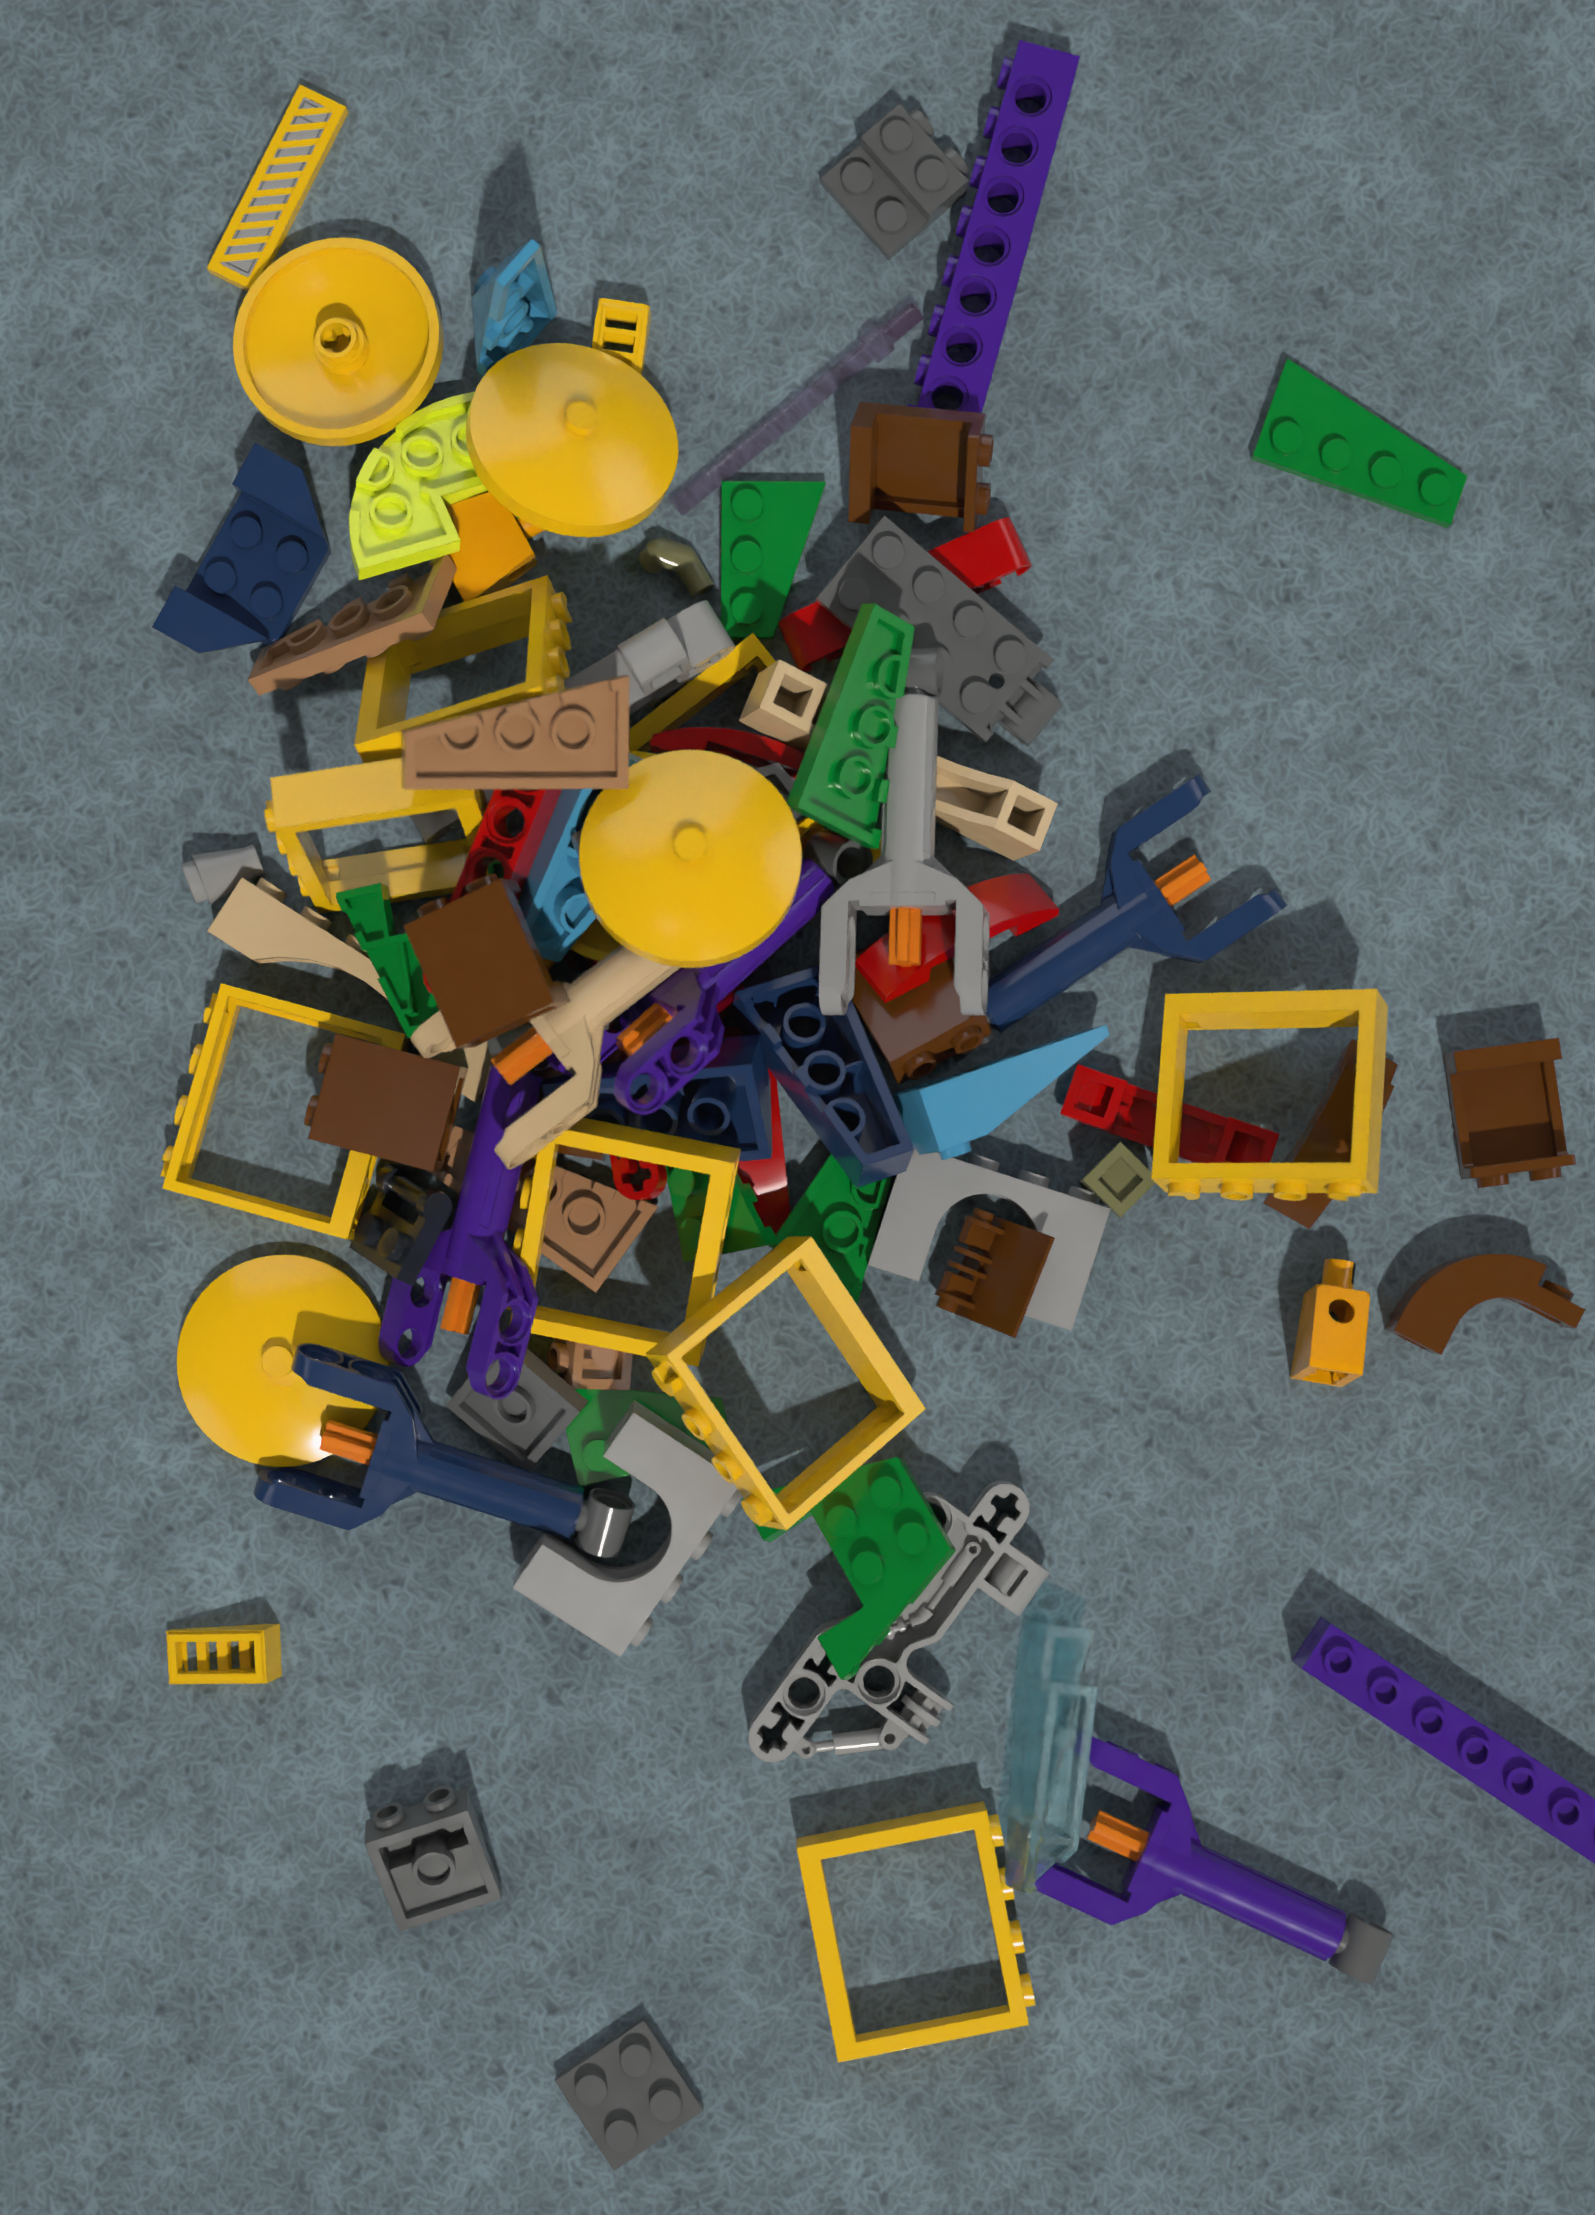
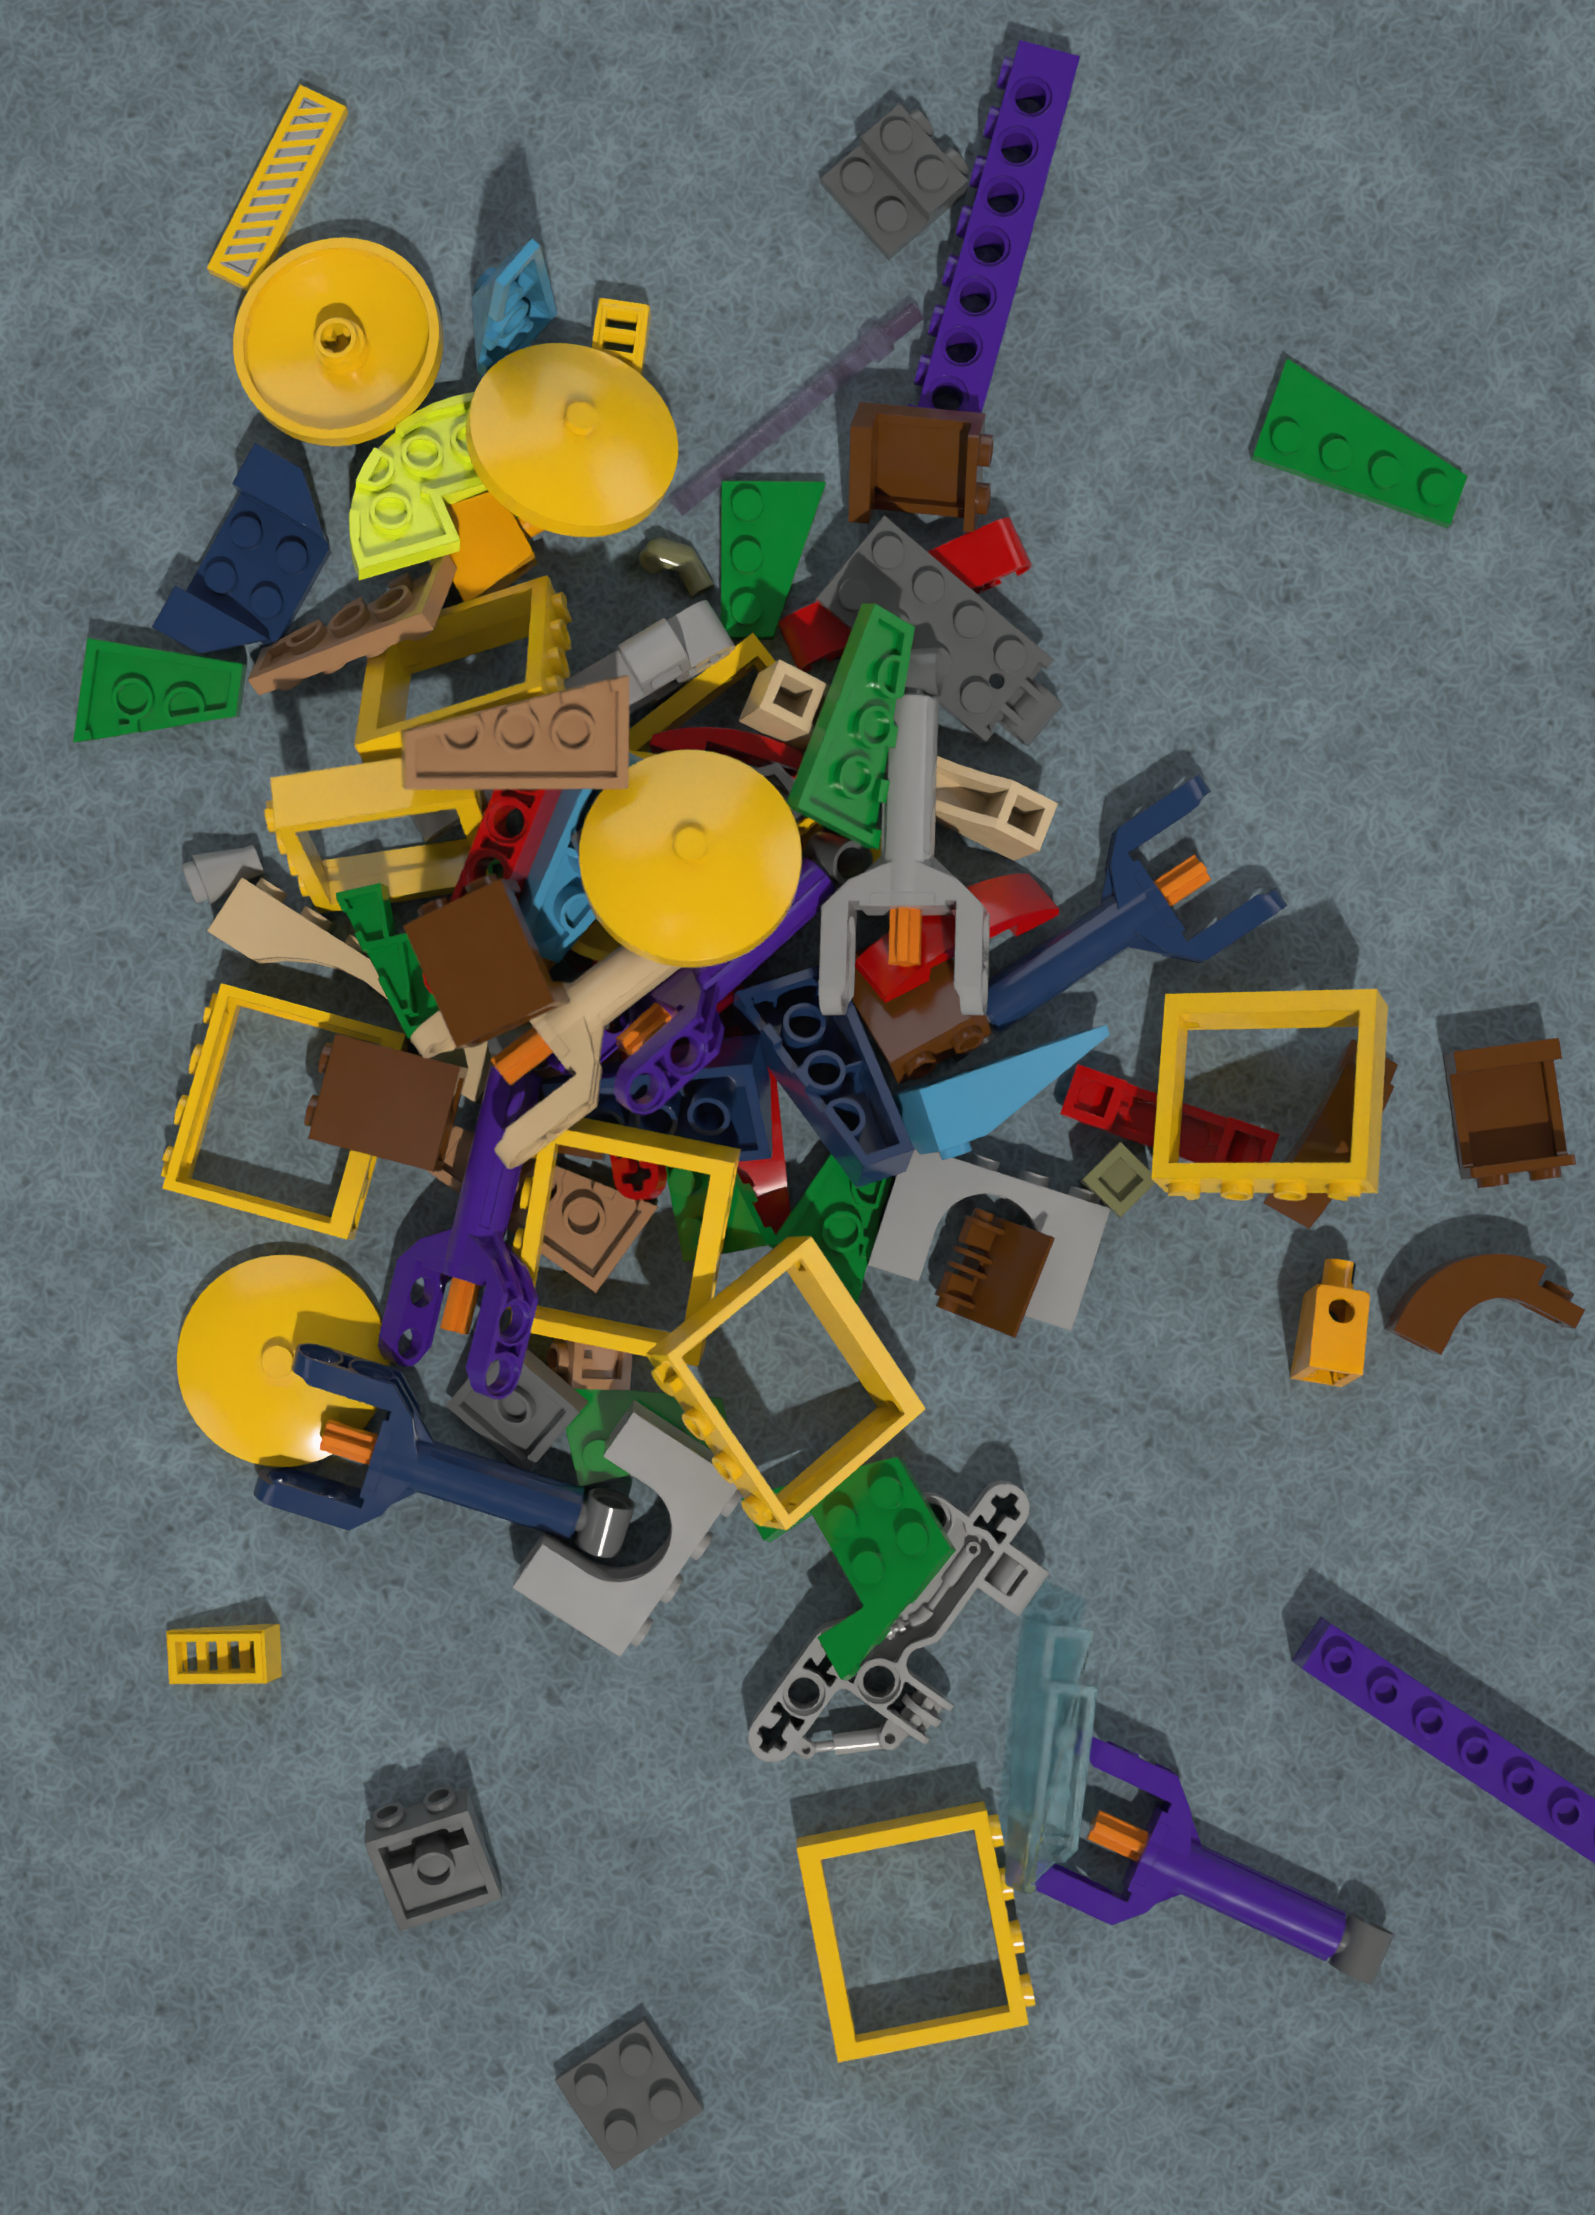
(152, 689): none -> green wing
(392, 1239): black plate -> none

